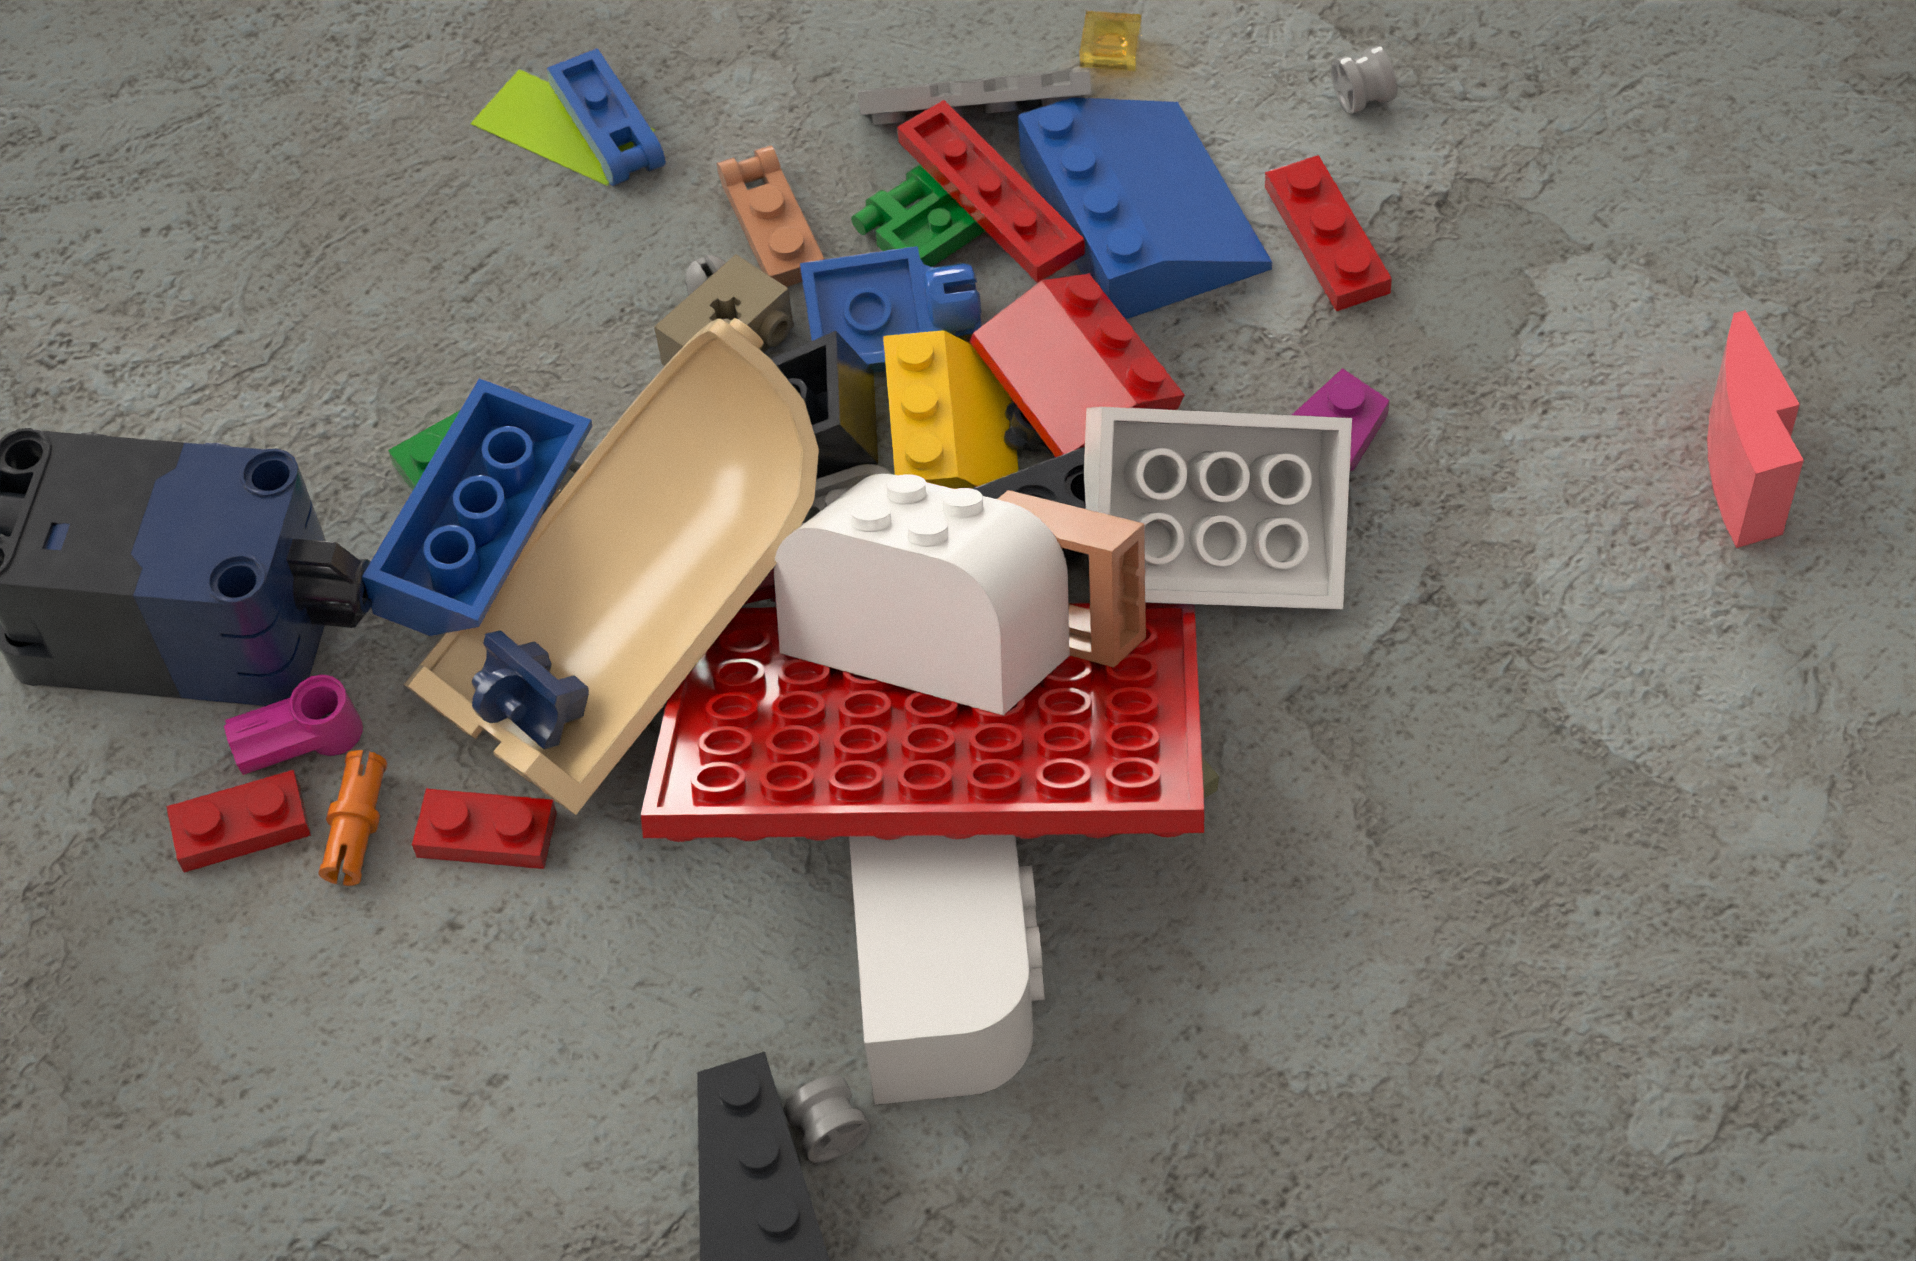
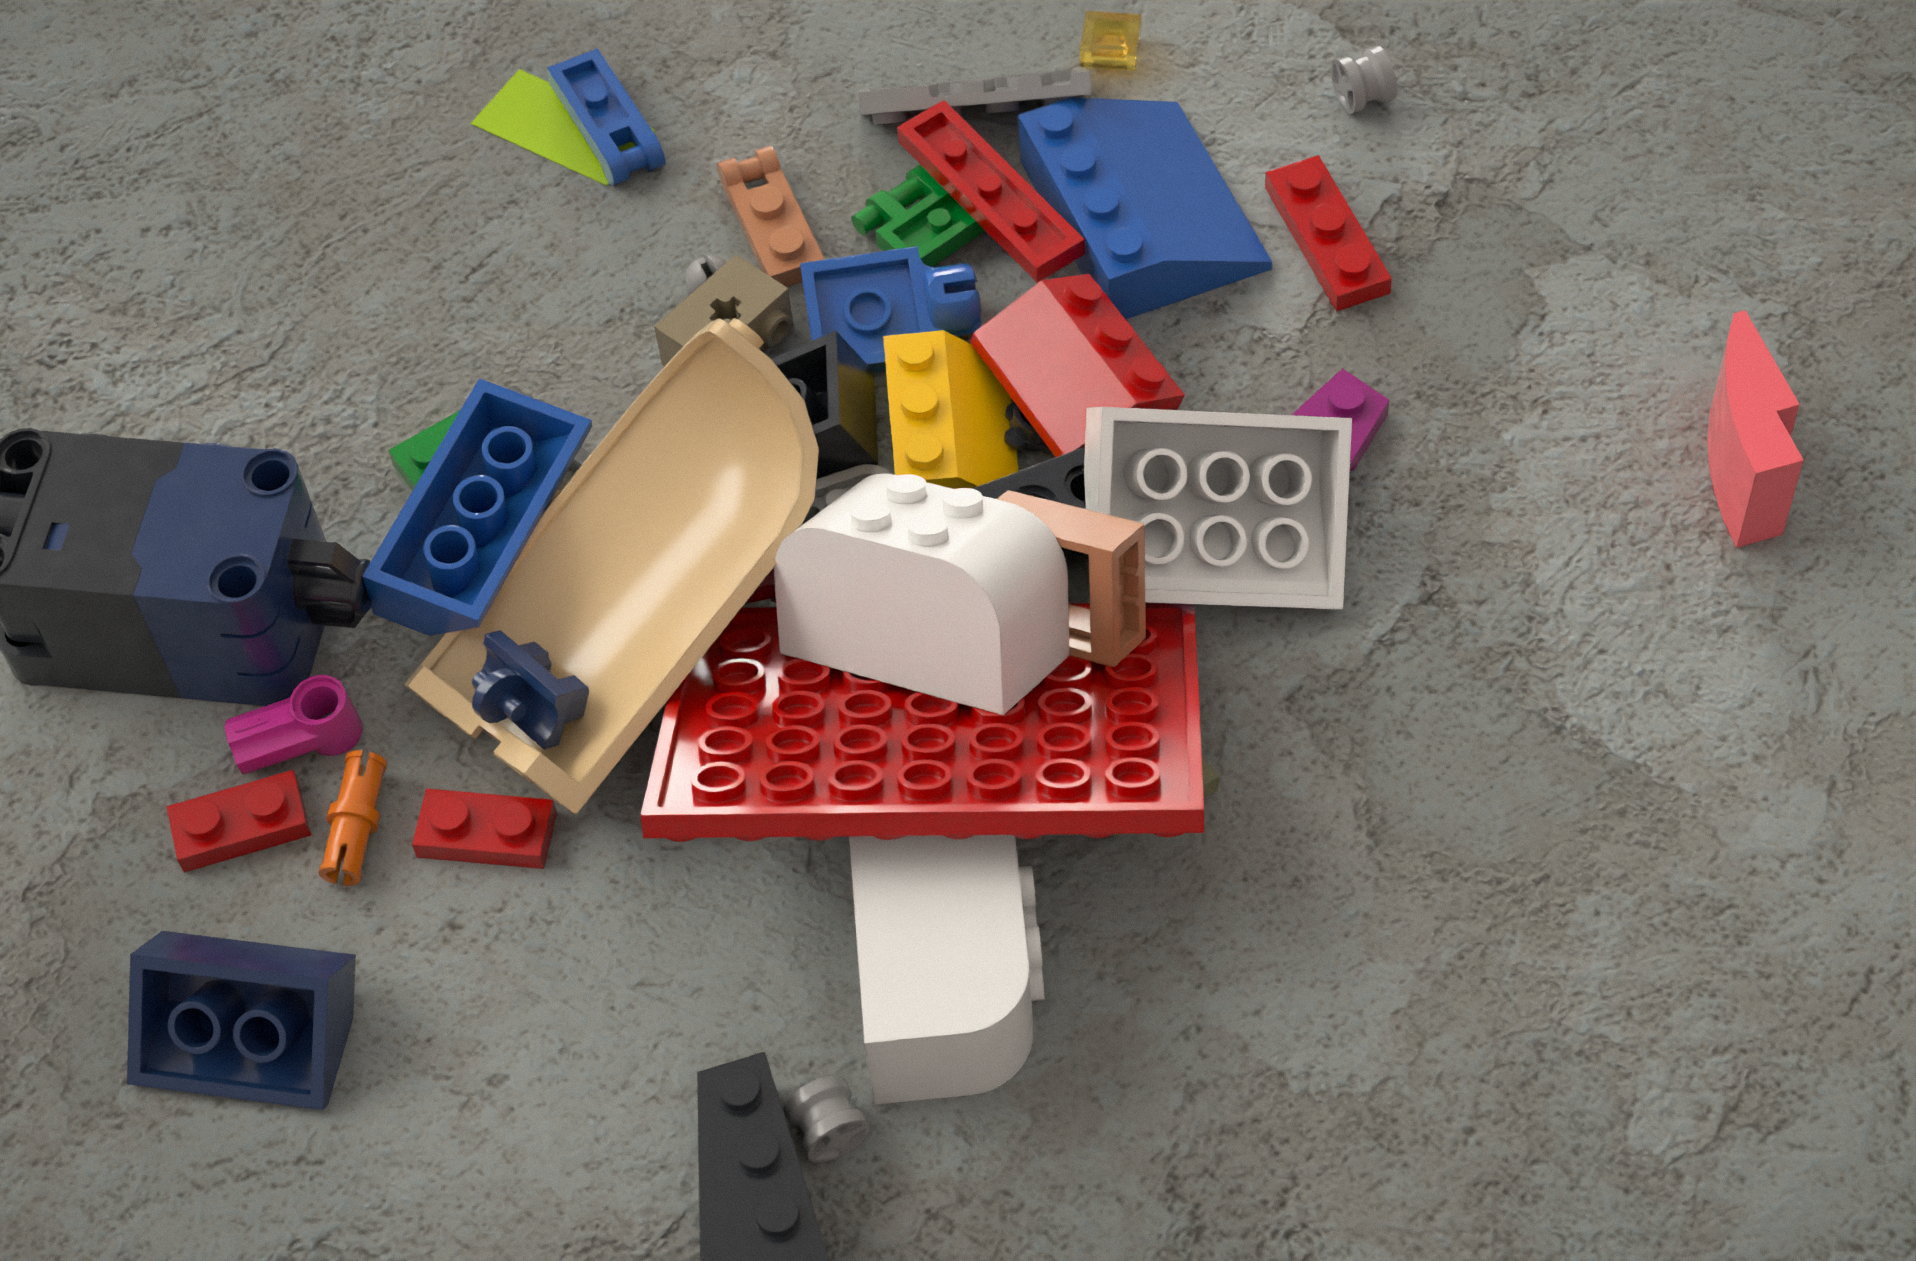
(238, 1018): none -> dark blue slope

